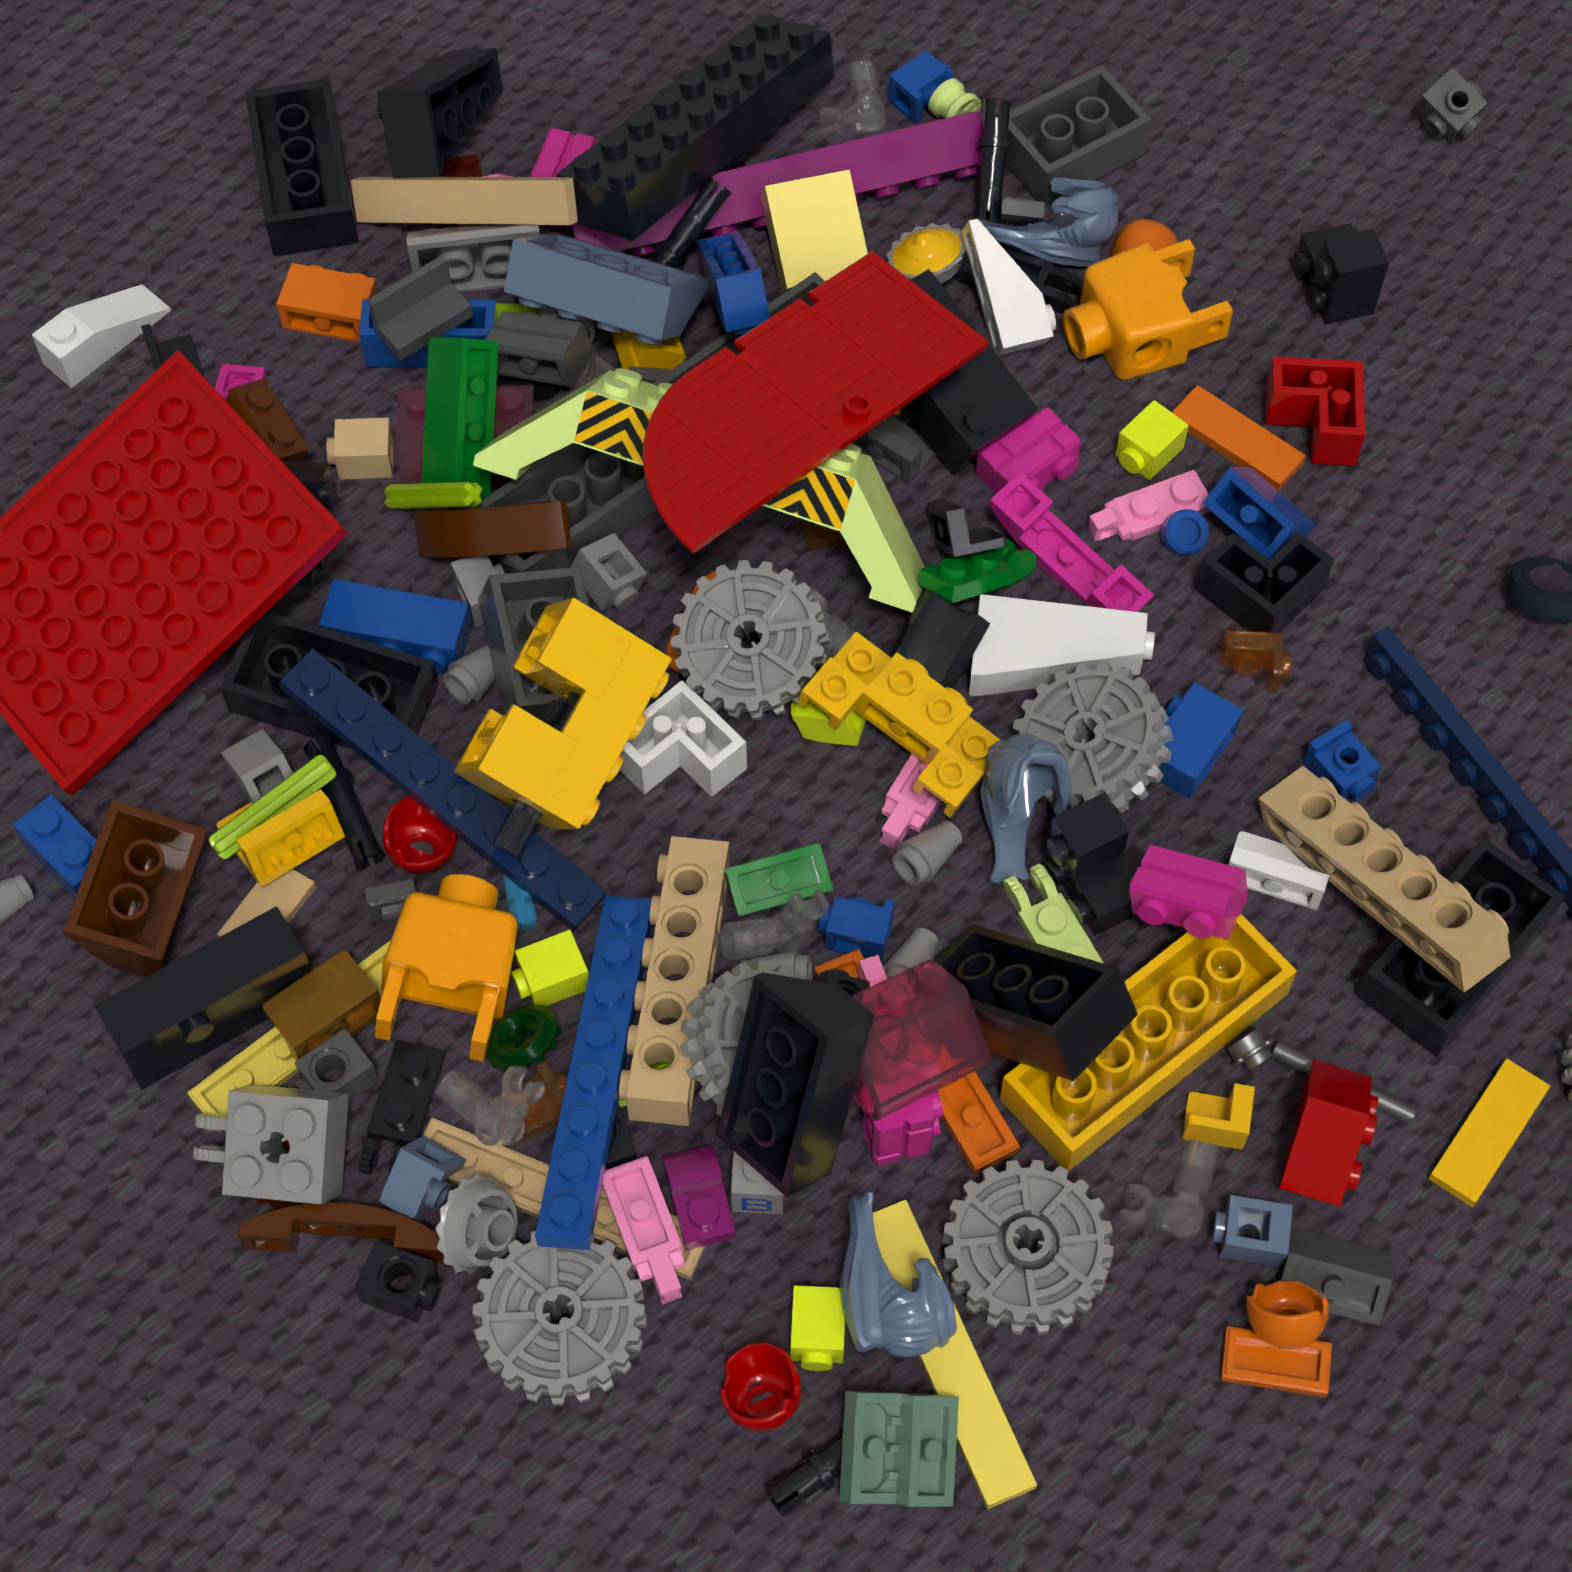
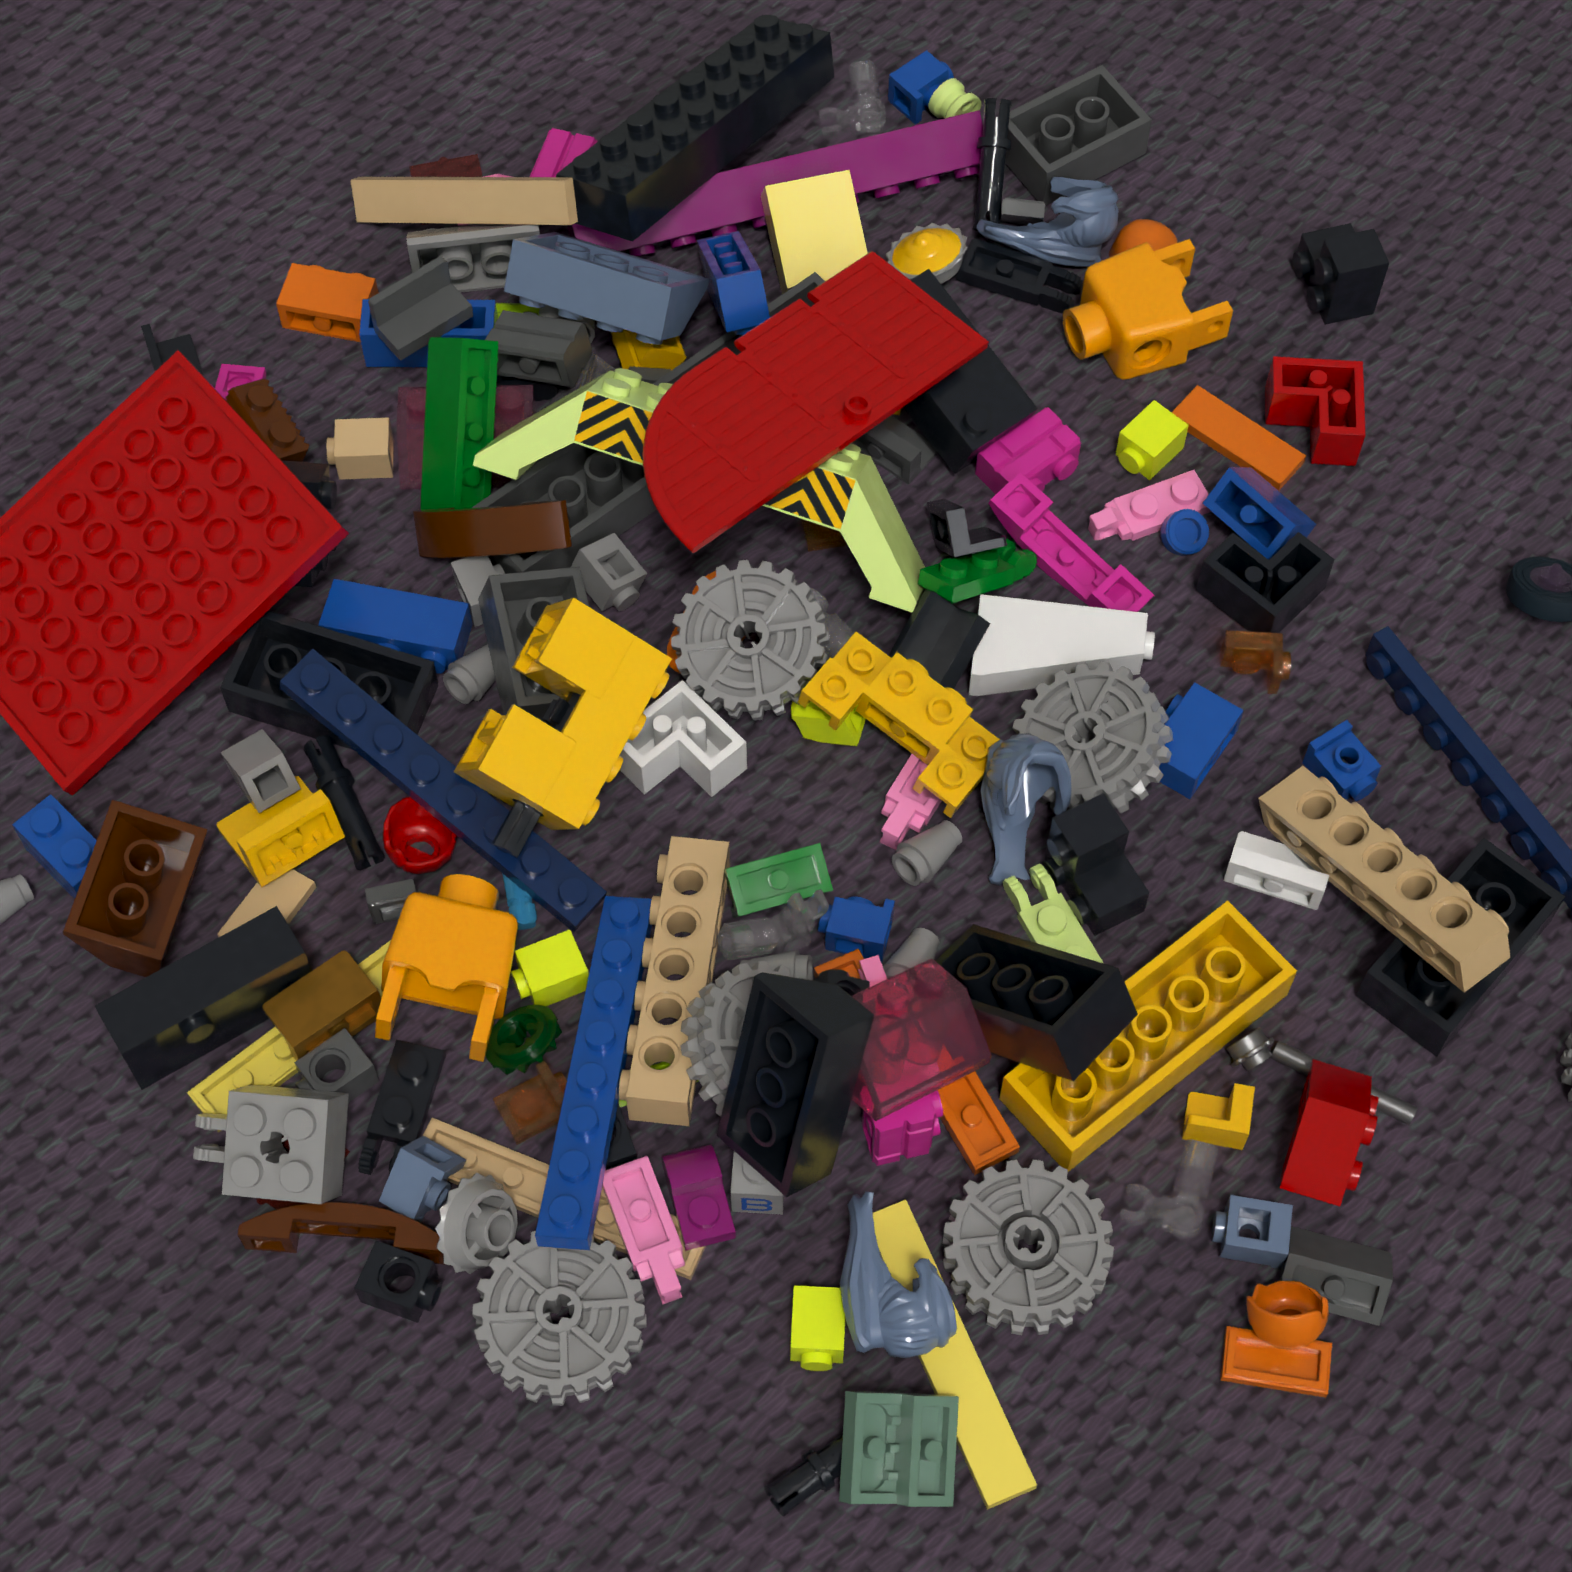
(95, 331): white slope -> none
(293, 789): lime axle -> none
(301, 167): black brick -> none
(433, 495): lime axle -> none
(437, 107): black wedge -> none
(497, 1119): clear bar -> none
(690, 225): black pin -> none
(779, 1376): red hair -> none
(1008, 298): white slope -> none
(1188, 892): dark pink brick -> none
(1451, 107): dark grey brick -> none
(1489, 1132): yellow tile -> none

